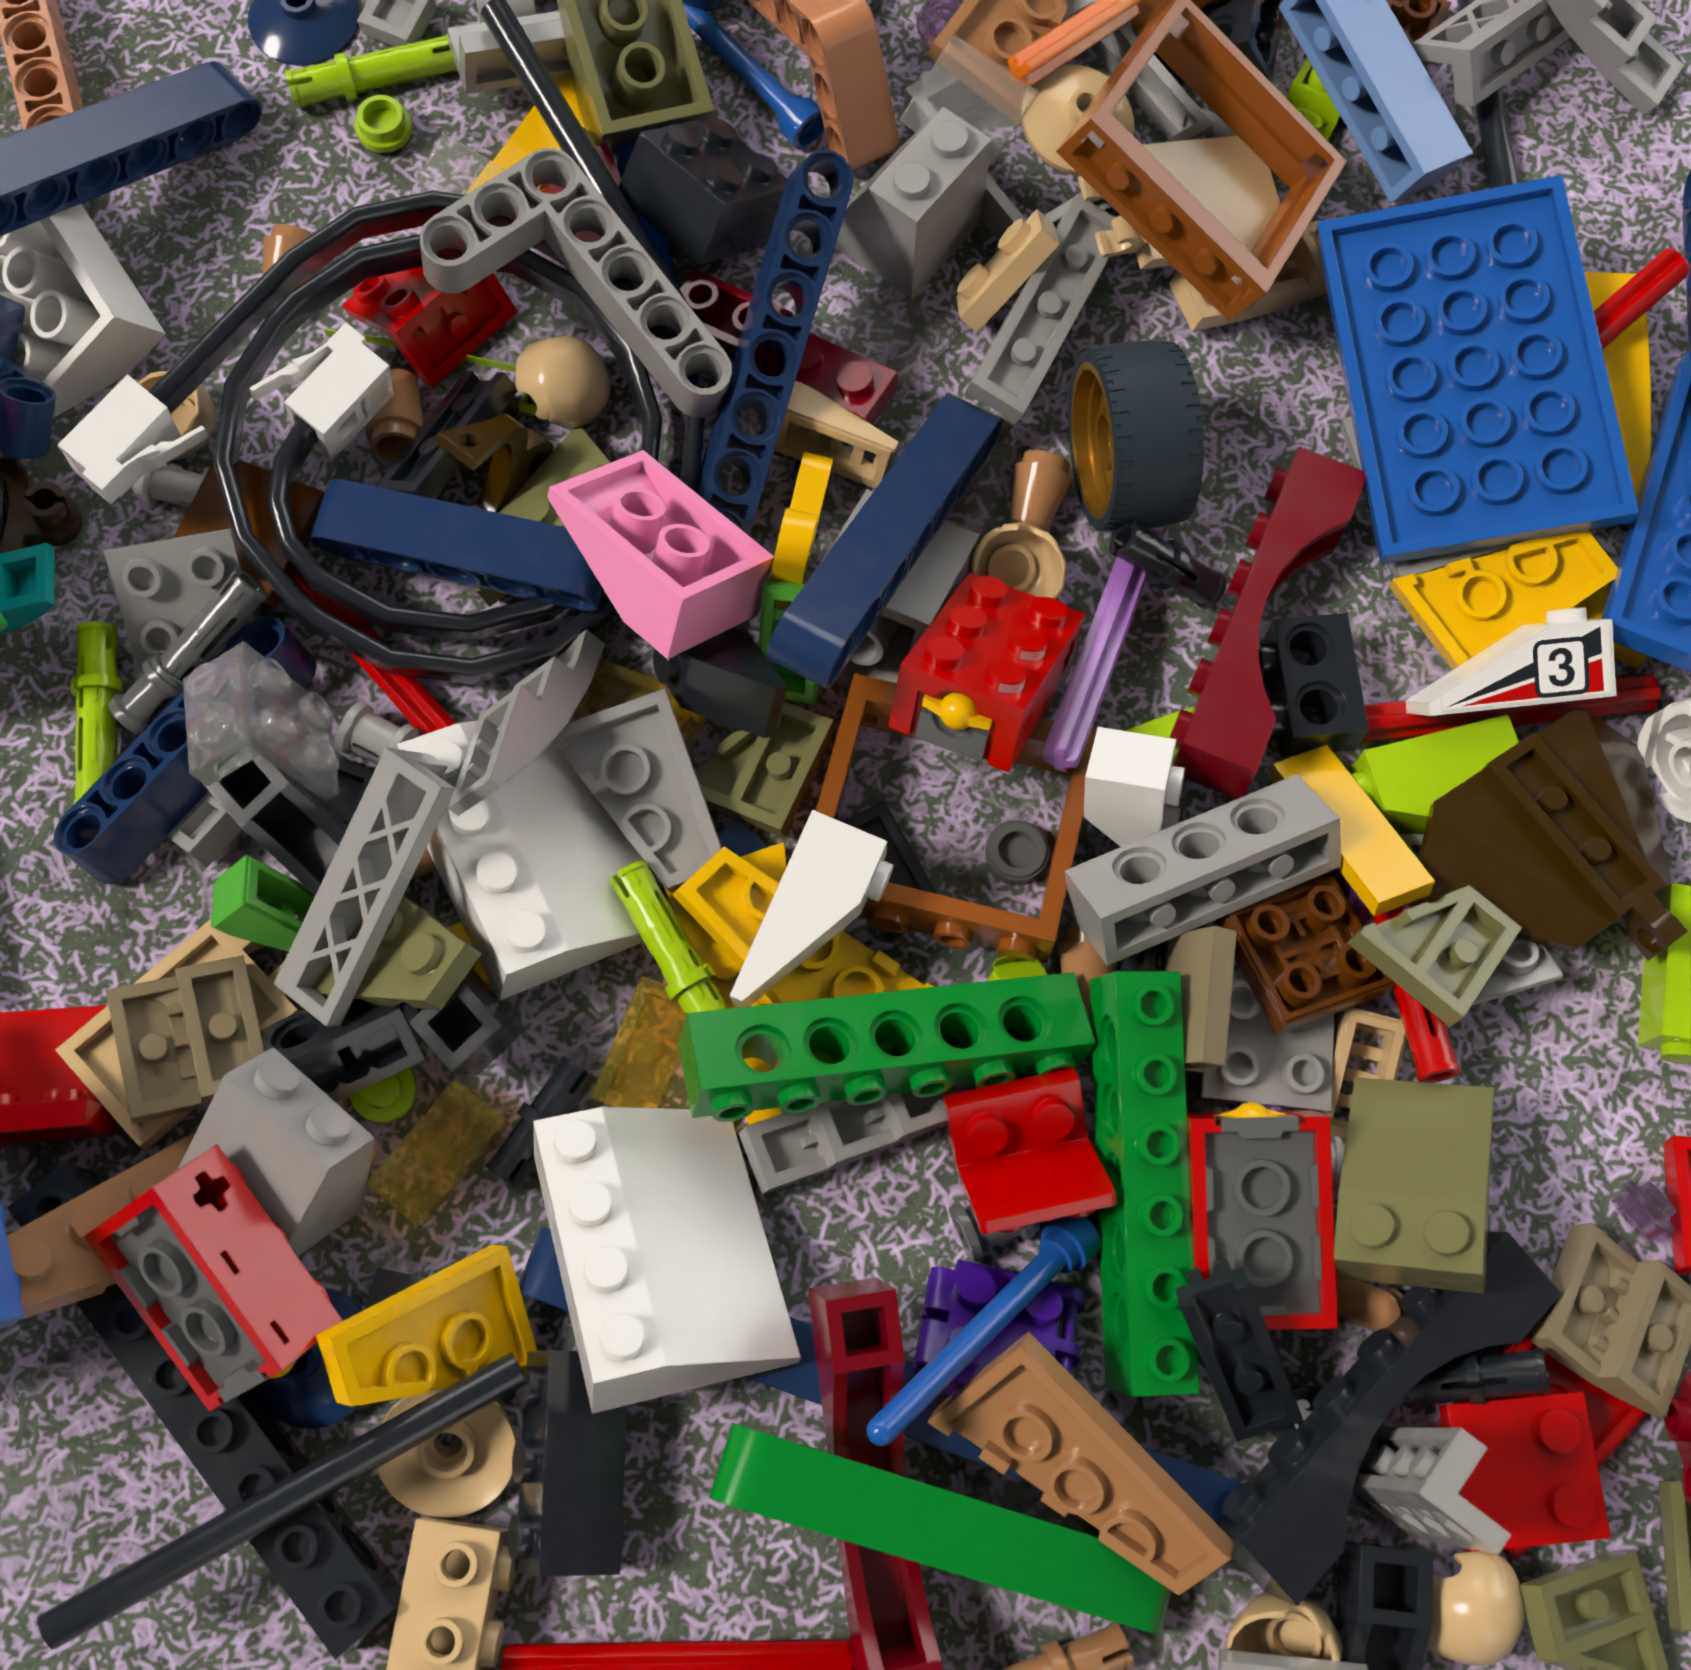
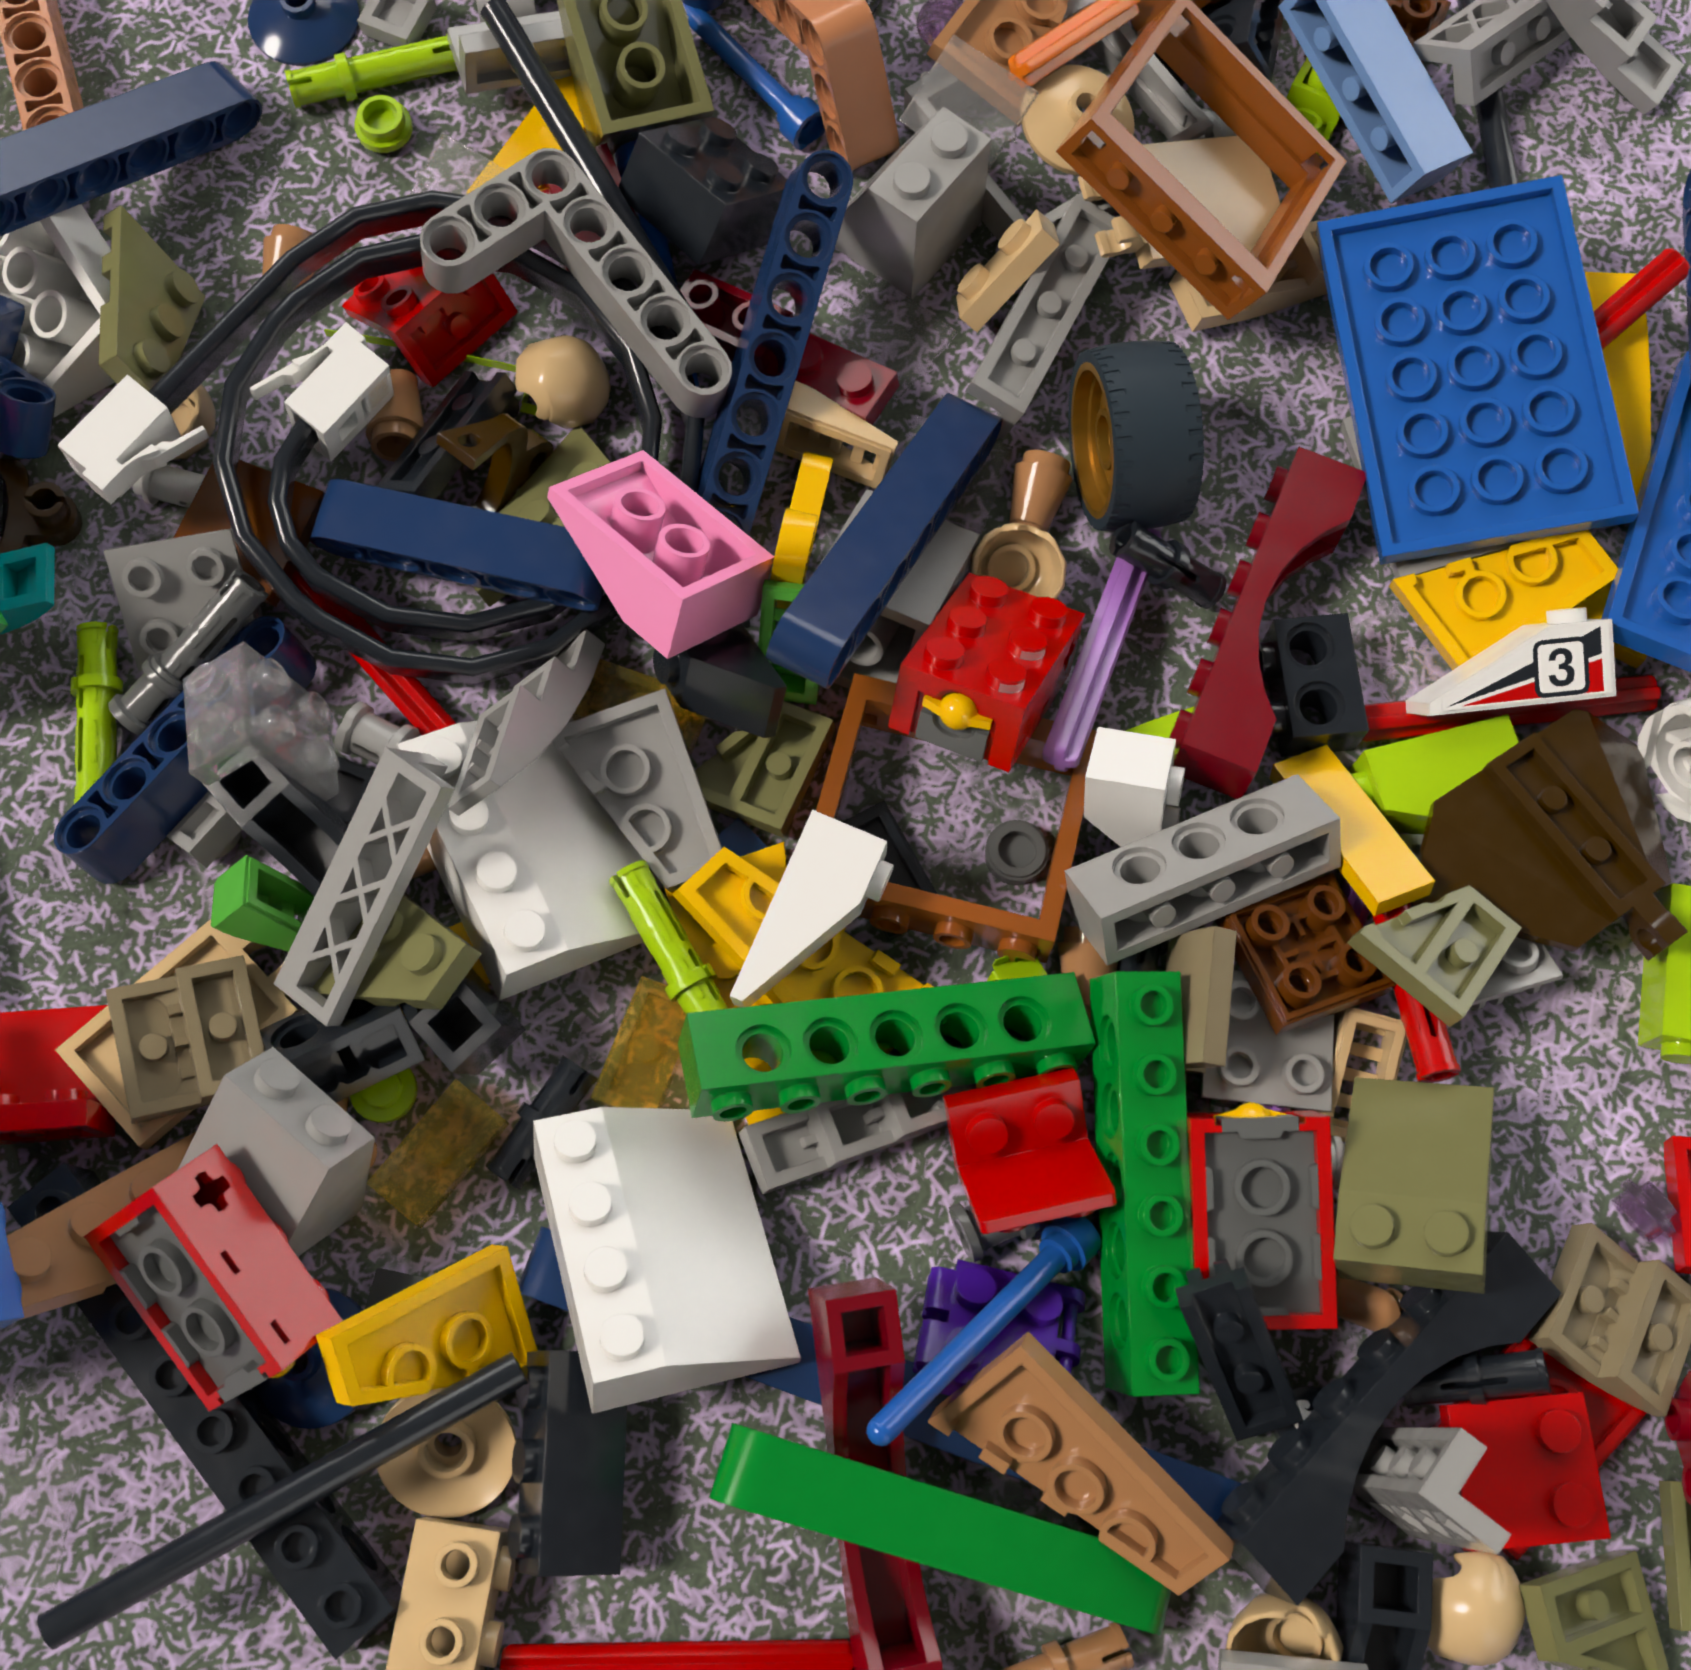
(148, 307): none -> olive wing

